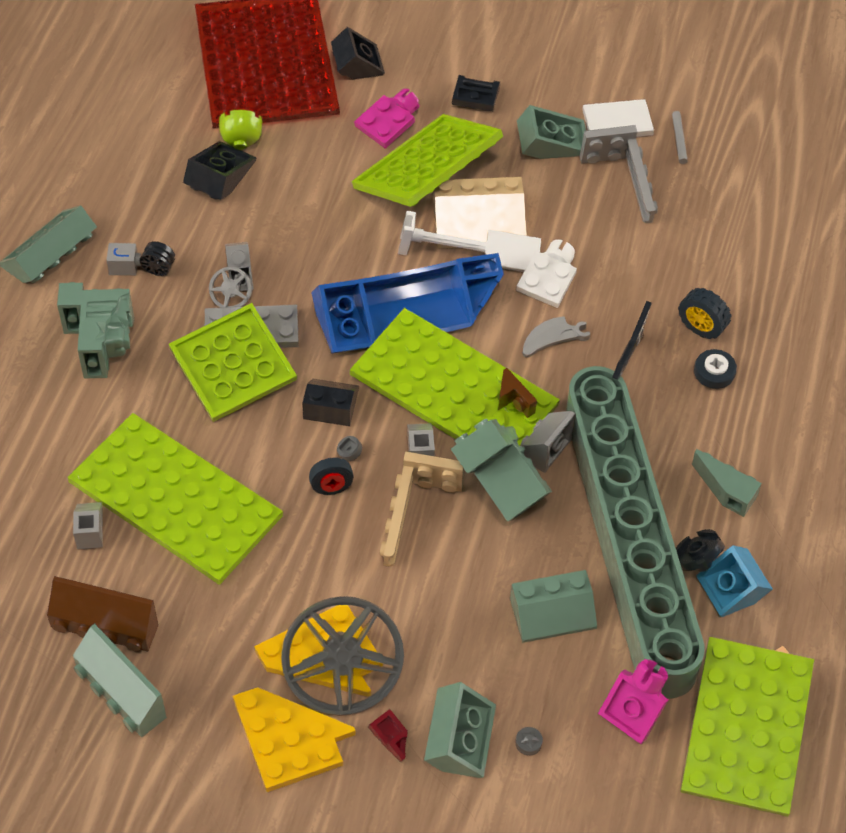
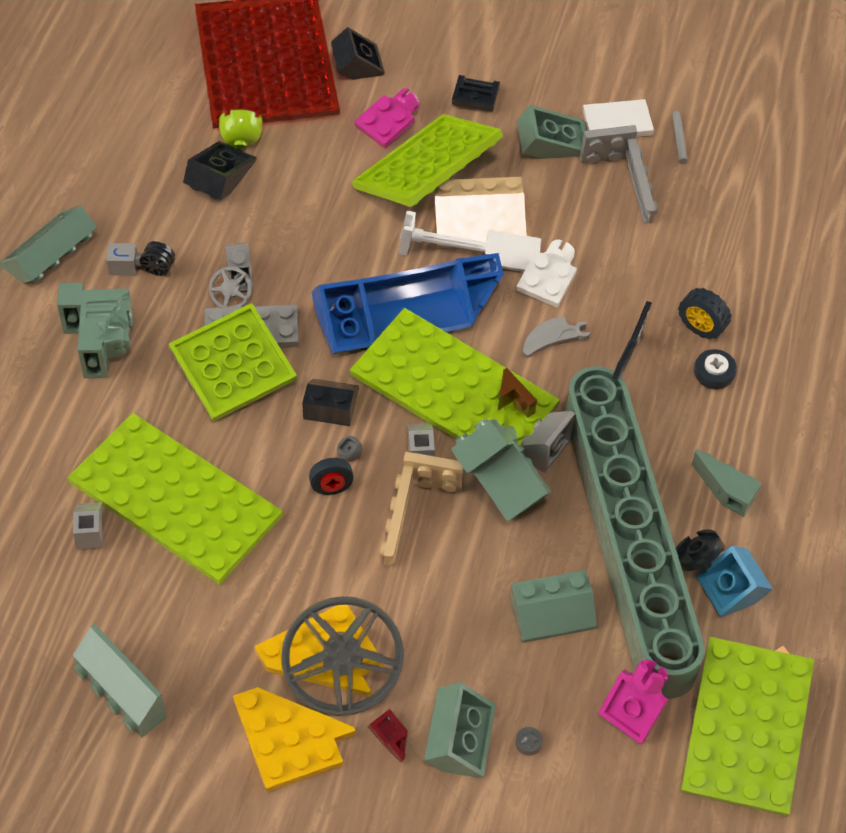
(120, 616): reddish brown slope -> none

